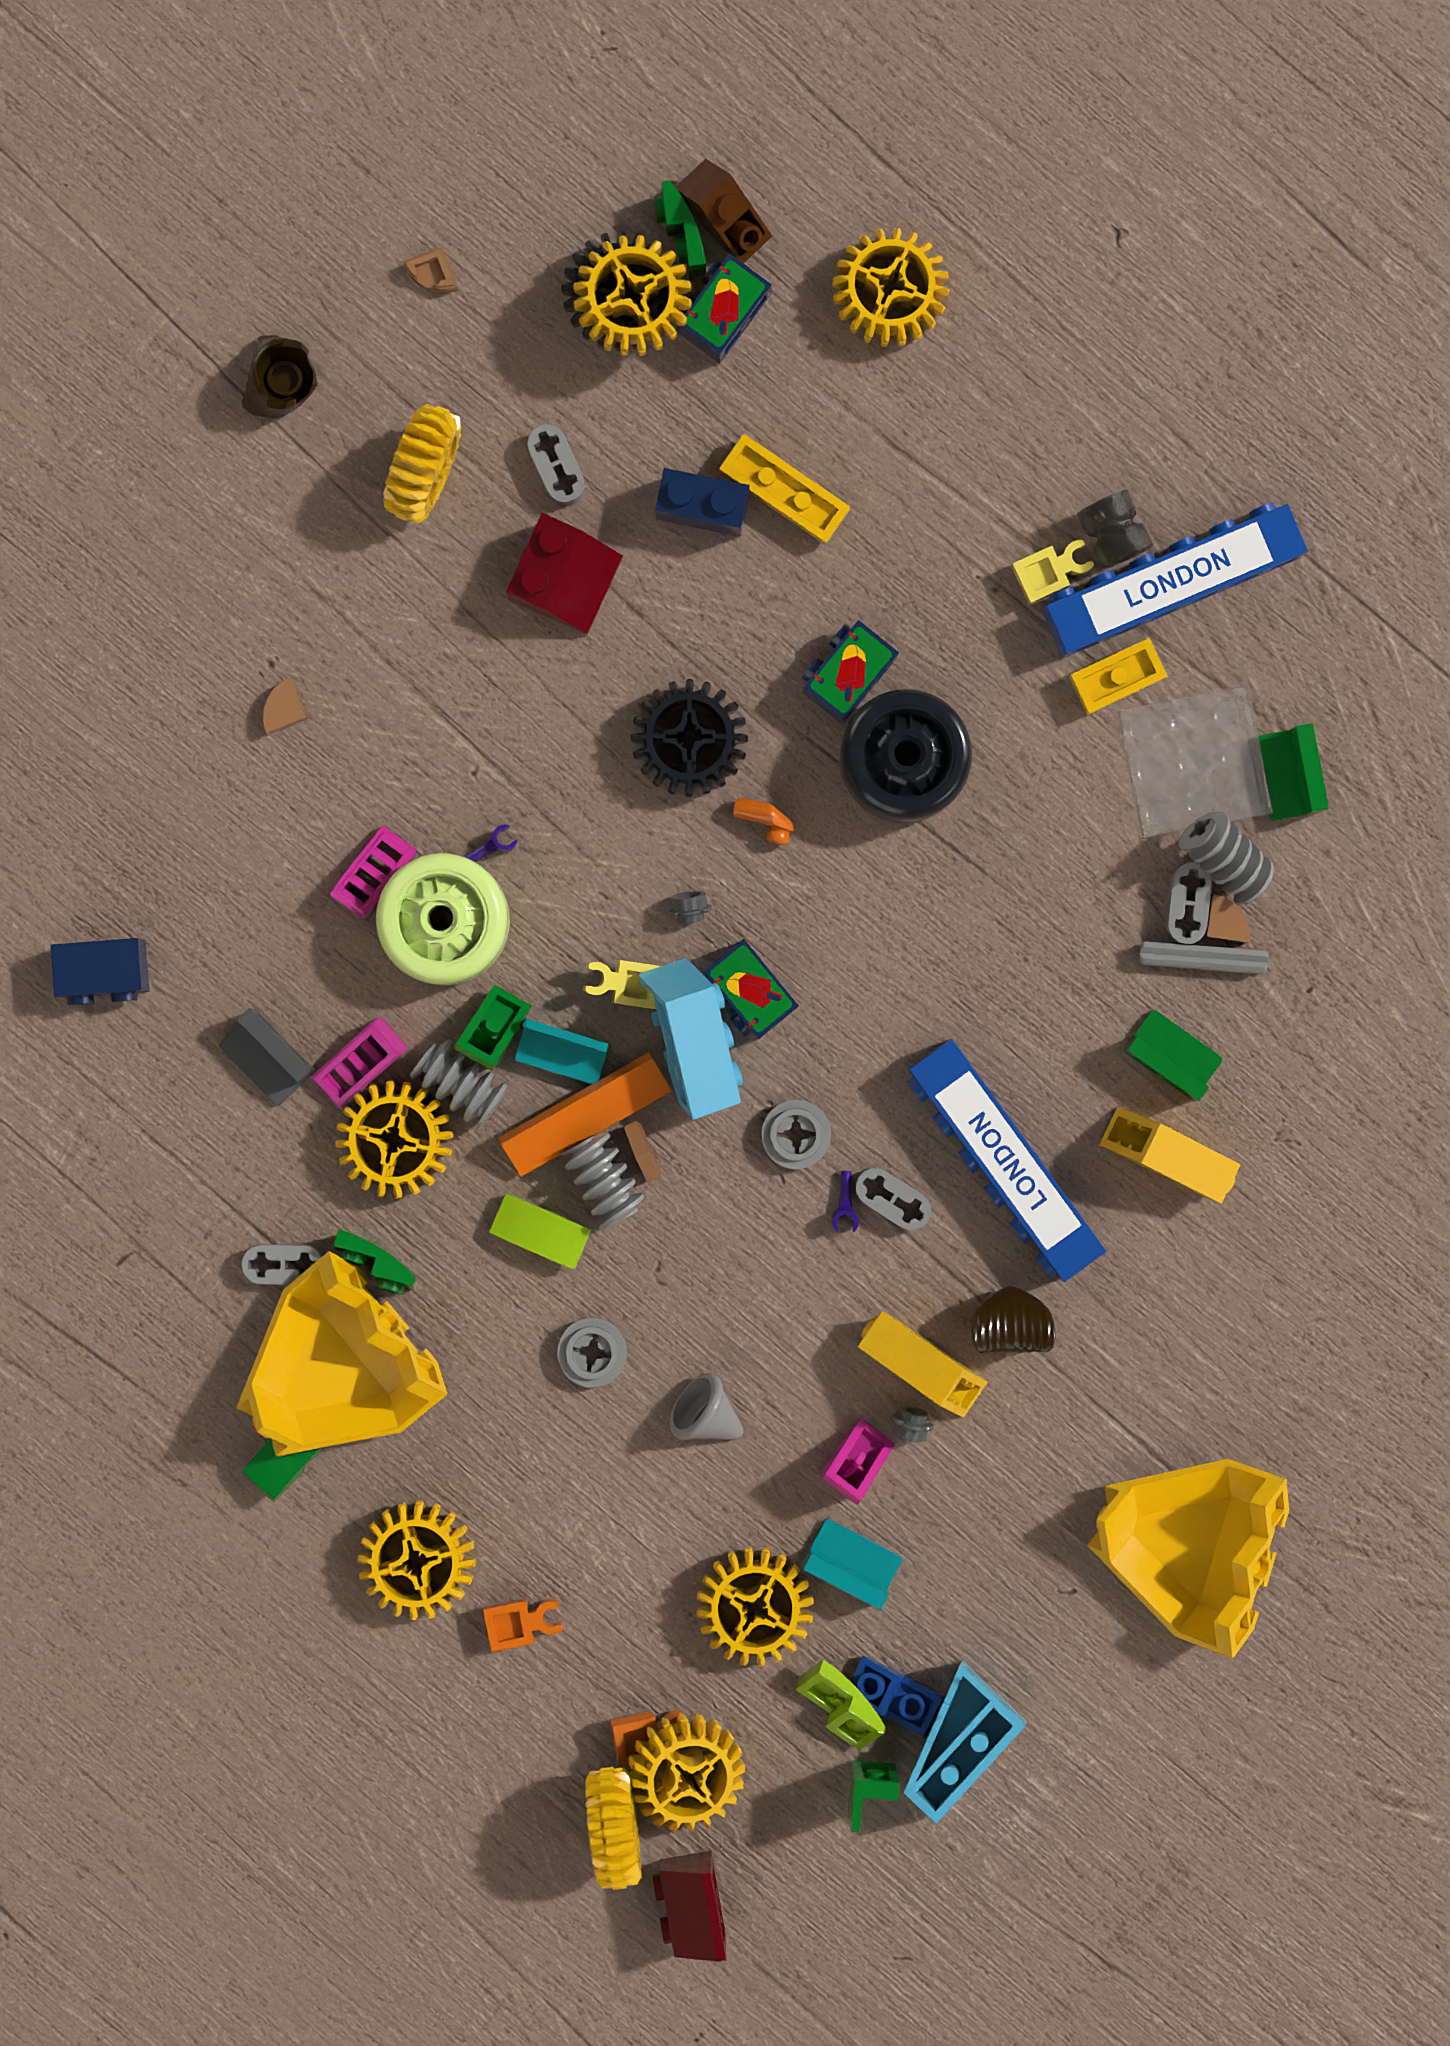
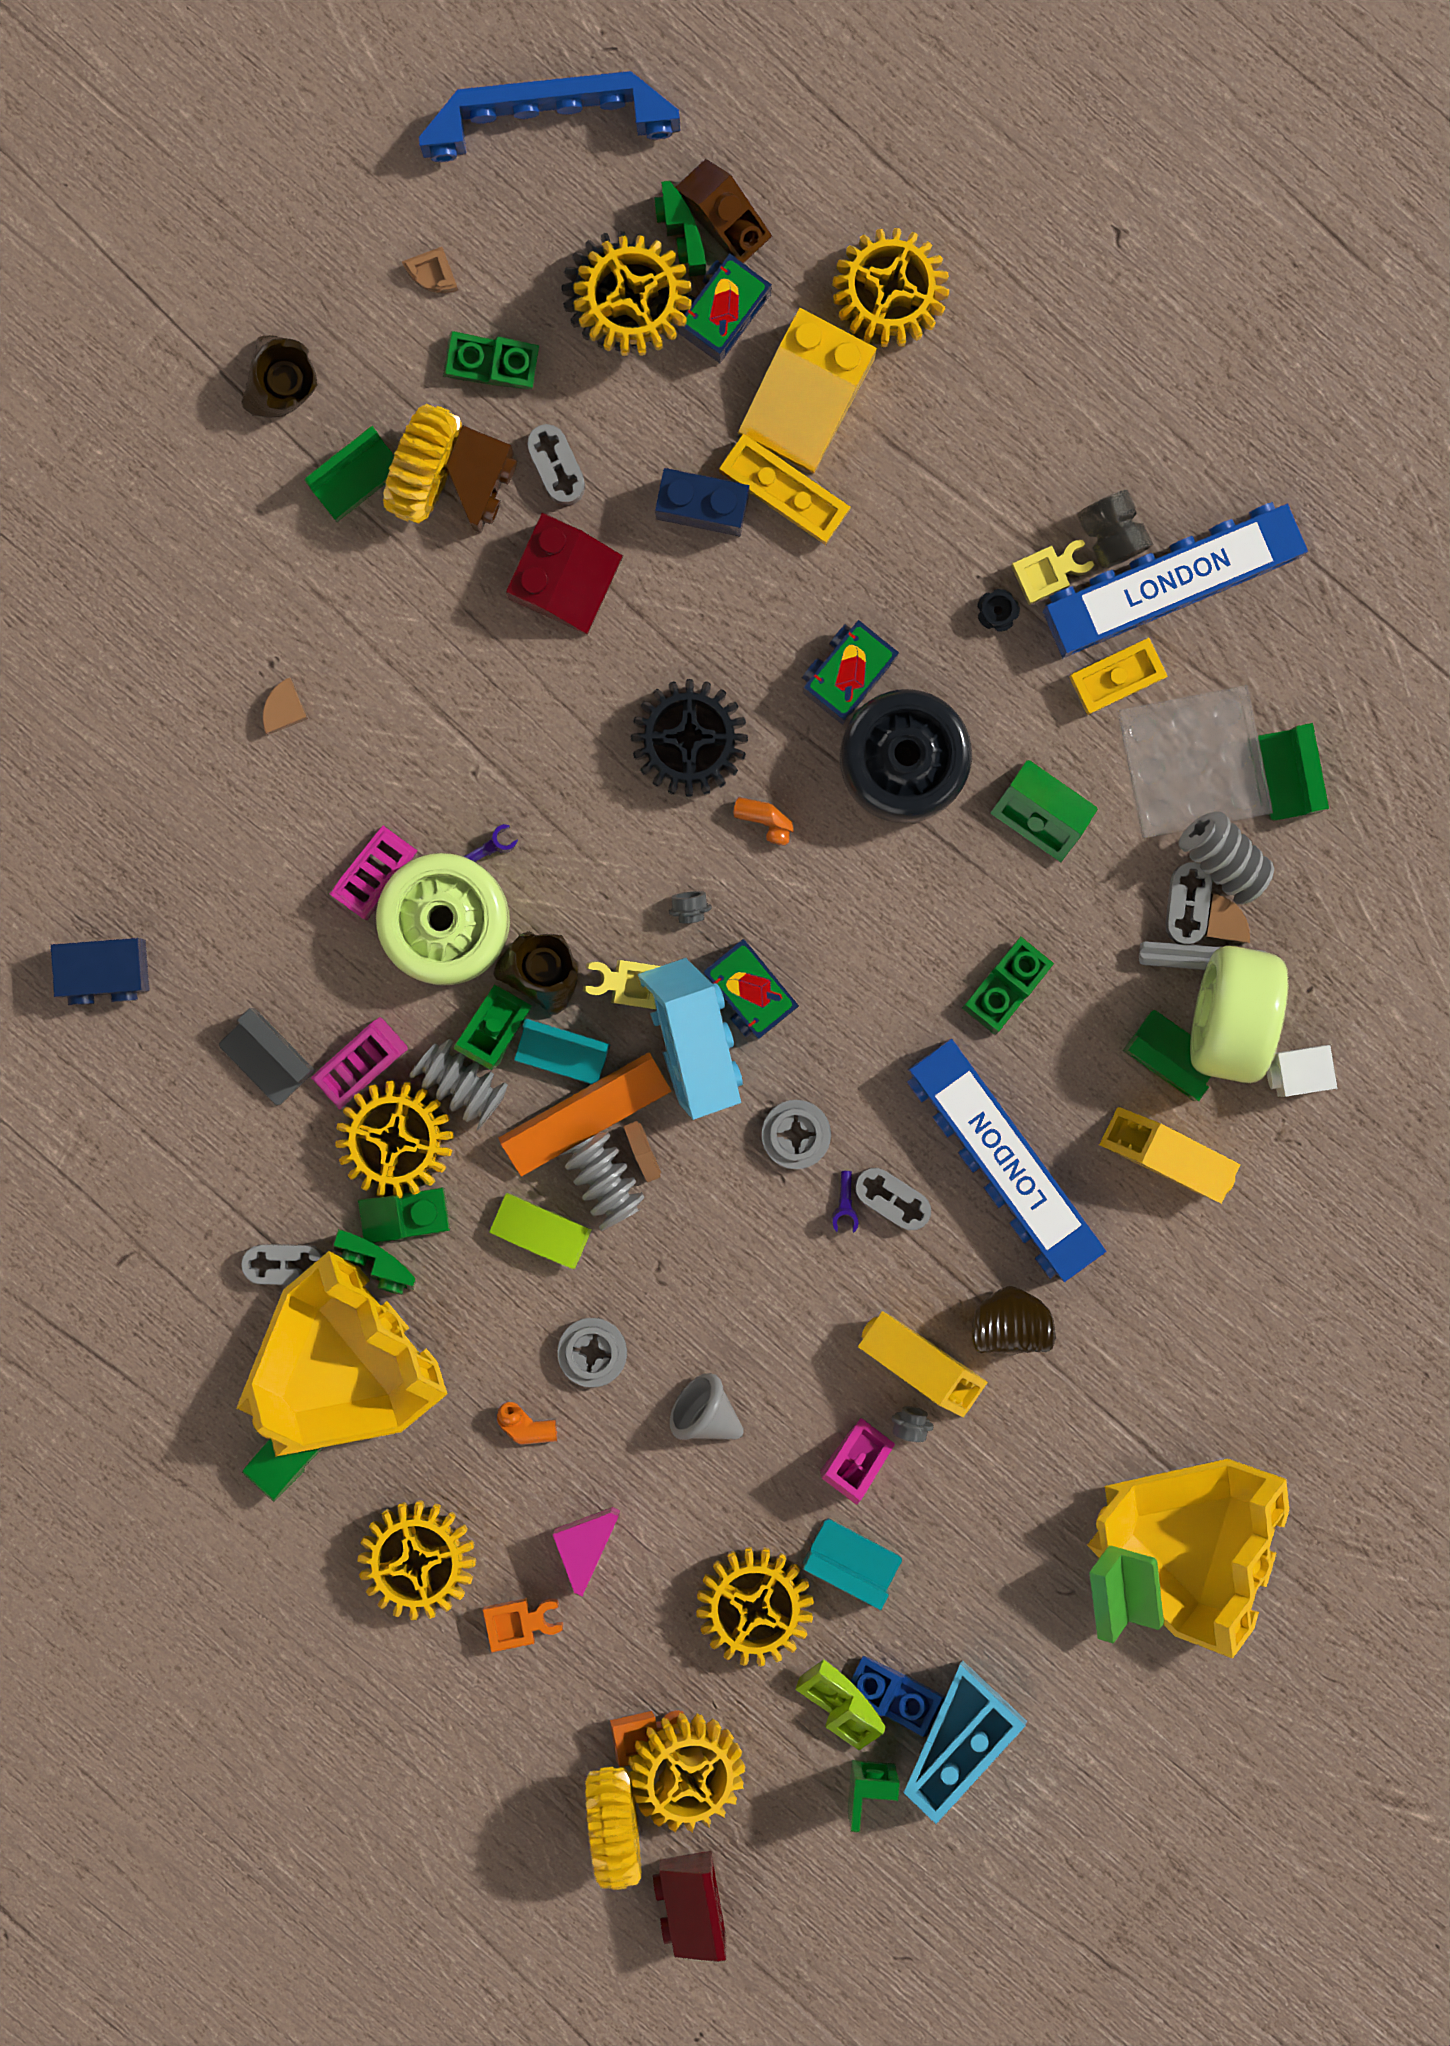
(352, 474): none -> green panel
(404, 1217): none -> green slope
(445, 134): none -> blue slope
(477, 470): none -> reddish brown slope
(491, 360): none -> green slope
(522, 1427): none -> orange arm
(540, 969): none -> dark brown hair
(582, 1545): none -> dark pink slope
(807, 390): none -> yellow slope
(1007, 985): none -> green slope
(1009, 606): none -> black plate
(1044, 811): none -> green panel
(1125, 1591): none -> bright green panel
(1239, 1014): none -> yellowish green wheel
(1302, 1071): none -> white brick

